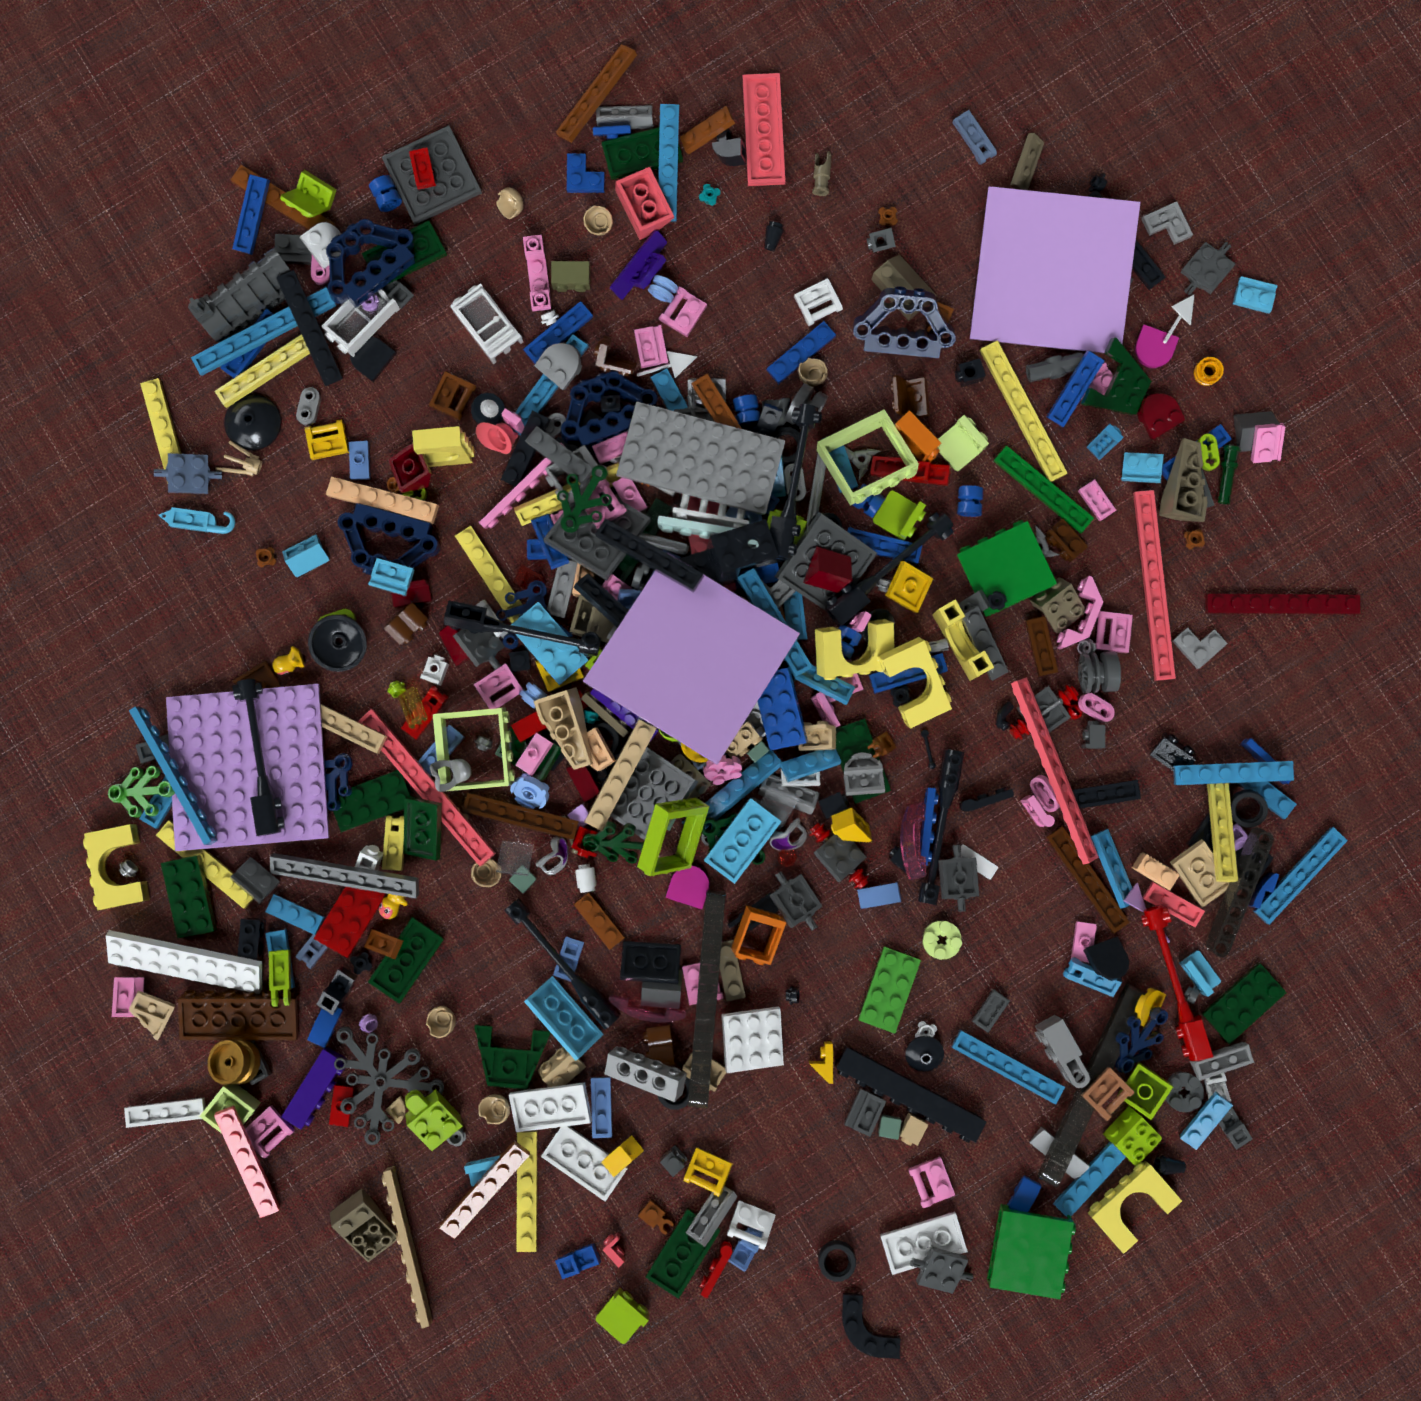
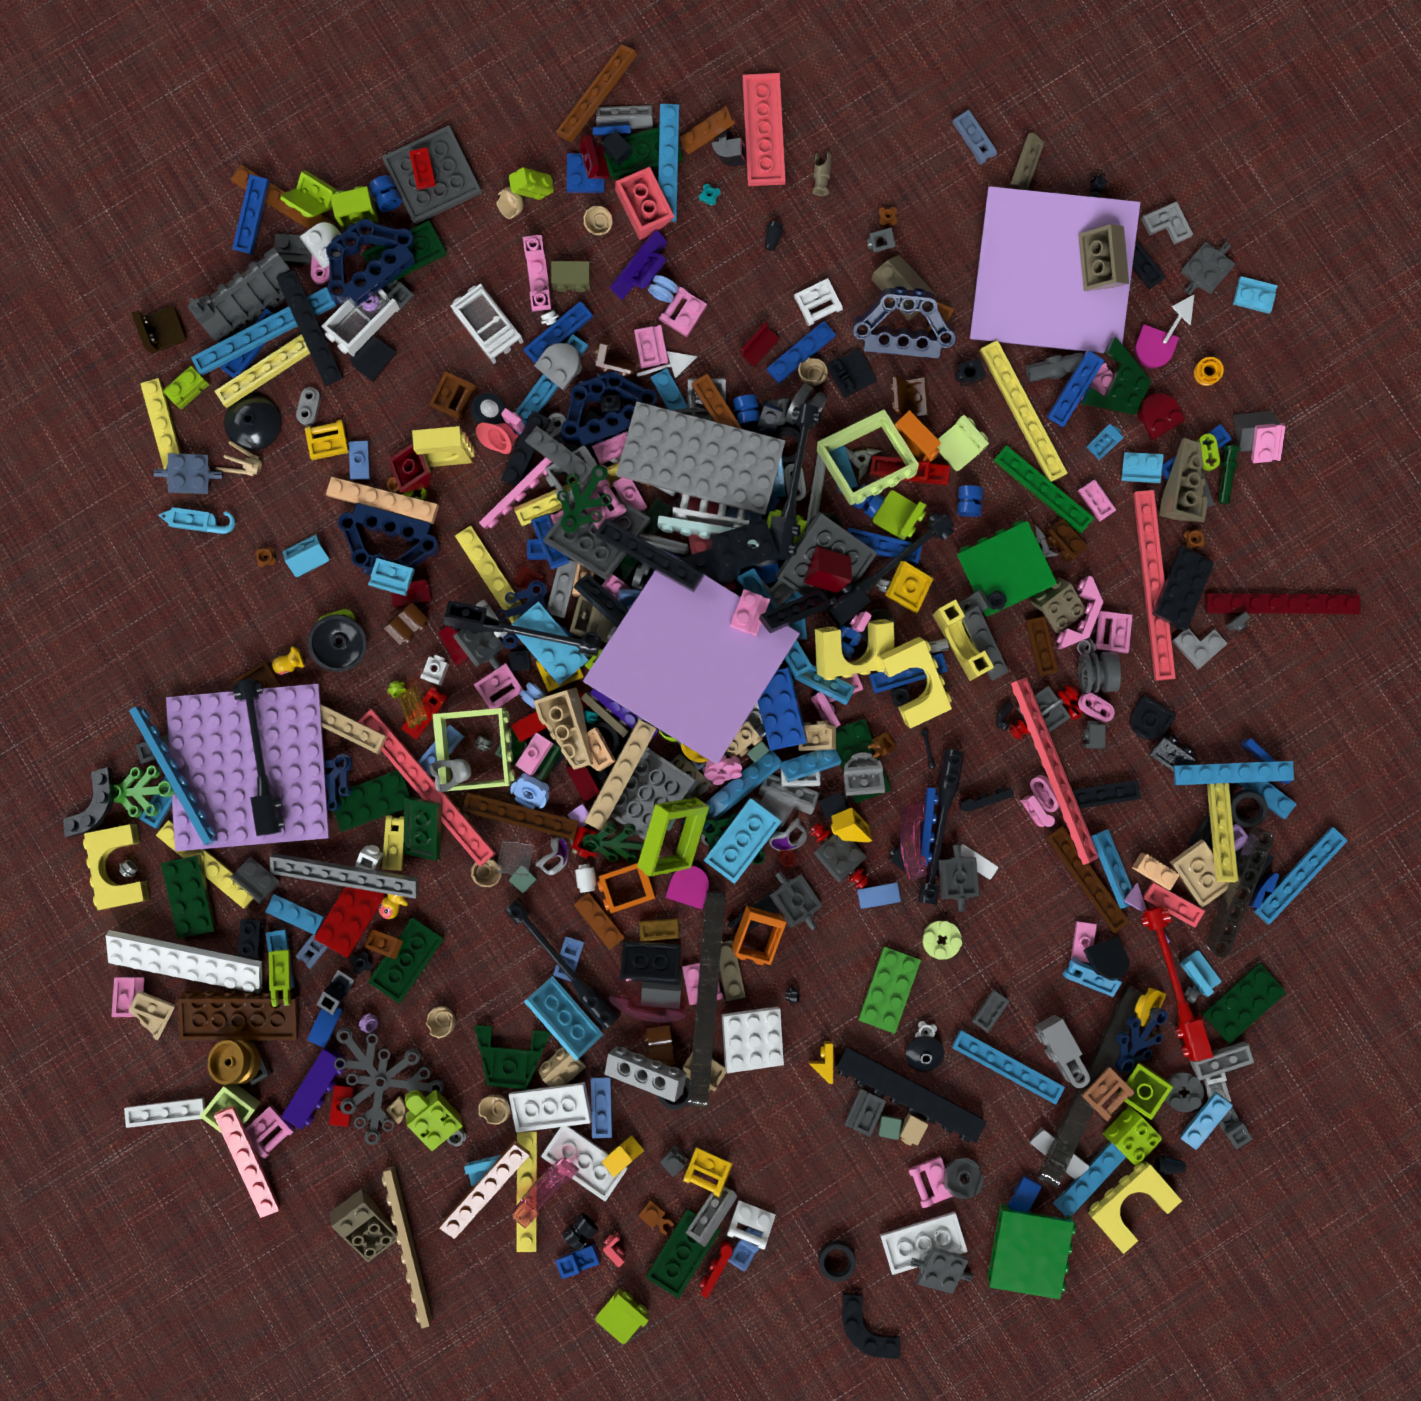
(101, 802): none -> black plate
(159, 329): none -> dark brown bracket
(185, 387): none -> lime brick
(354, 206): none -> lime brick
(531, 183): none -> lime brick
(542, 1190): none -> clear pink slope
(583, 1229): none -> black wheel
(593, 159): none -> dark red panel
(608, 902): none -> orange window
(616, 148): none -> black brick
(659, 929): none -> pearl gold plate
(748, 612): none -> bright pink plate
(759, 345): none -> dark red panel
(794, 611): none -> black plate
(851, 373): none -> black hinge
(972, 1173): none -> dark grey plate
(1104, 258): none -> dark tan slope
(1150, 719): none -> black tile
(1183, 588): none -> black plate
(1238, 622): none -> dark grey plate

